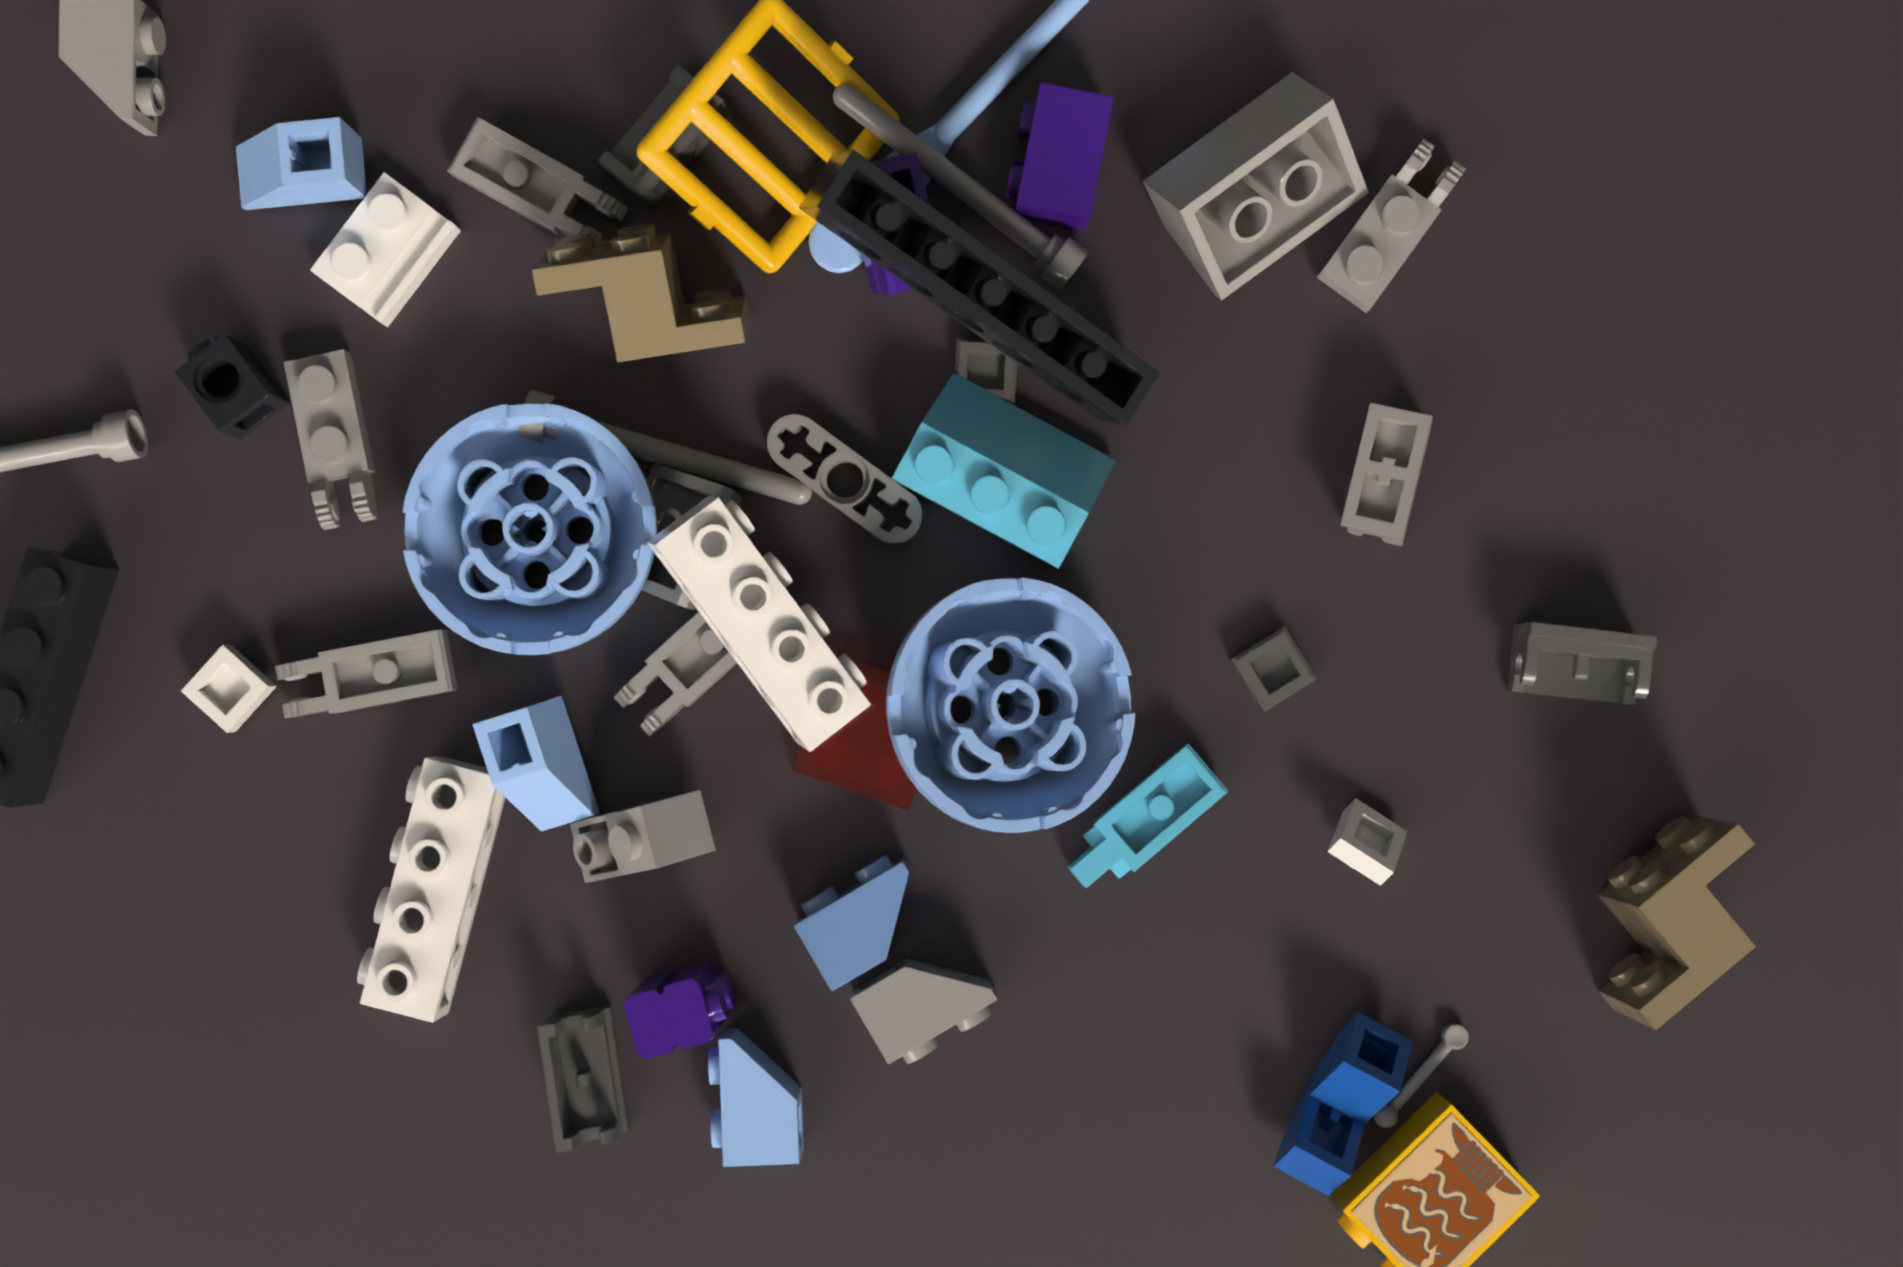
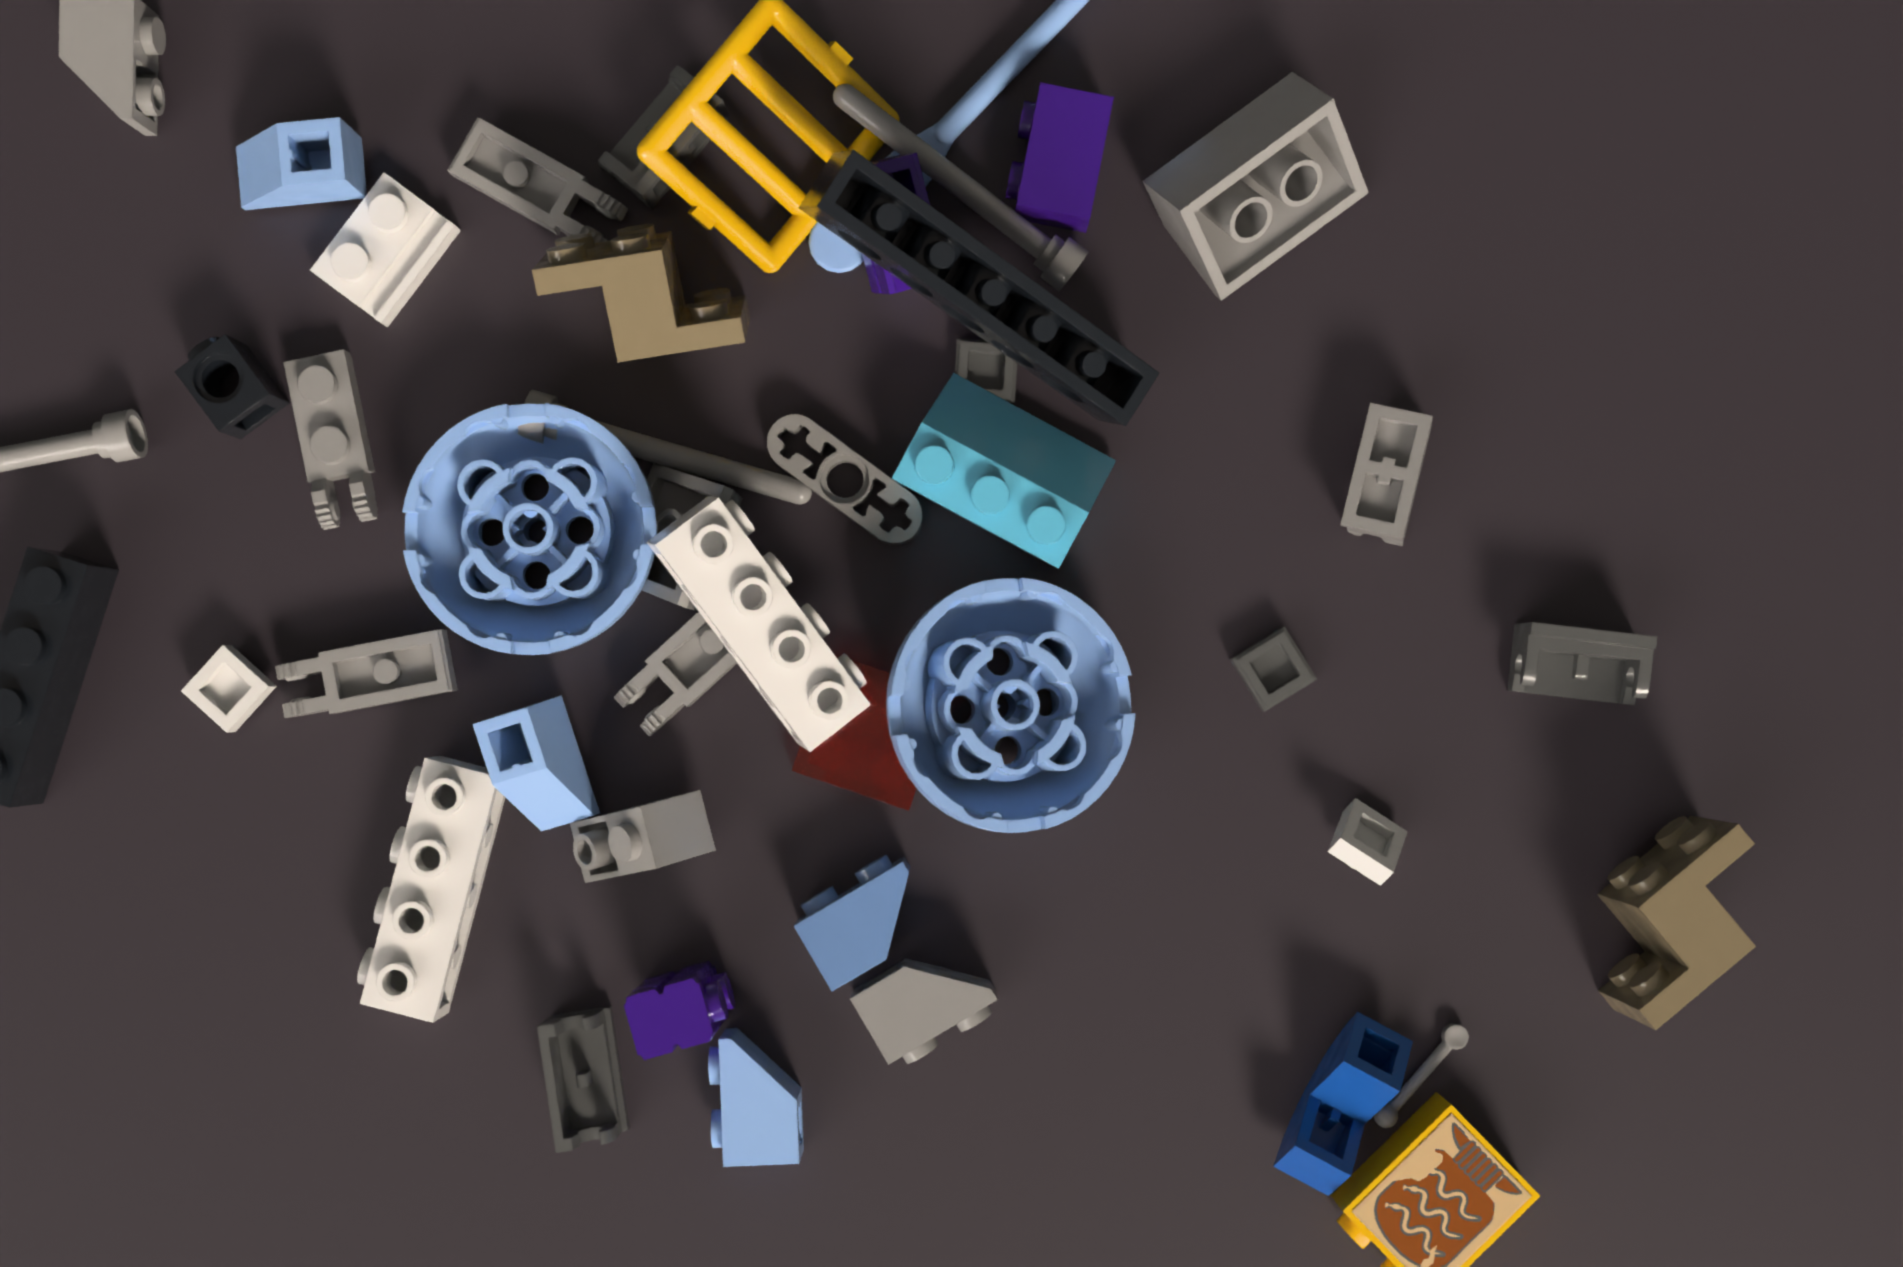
(1148, 816): medium azure hinge -> none
(1387, 232): light grey hinge -> none

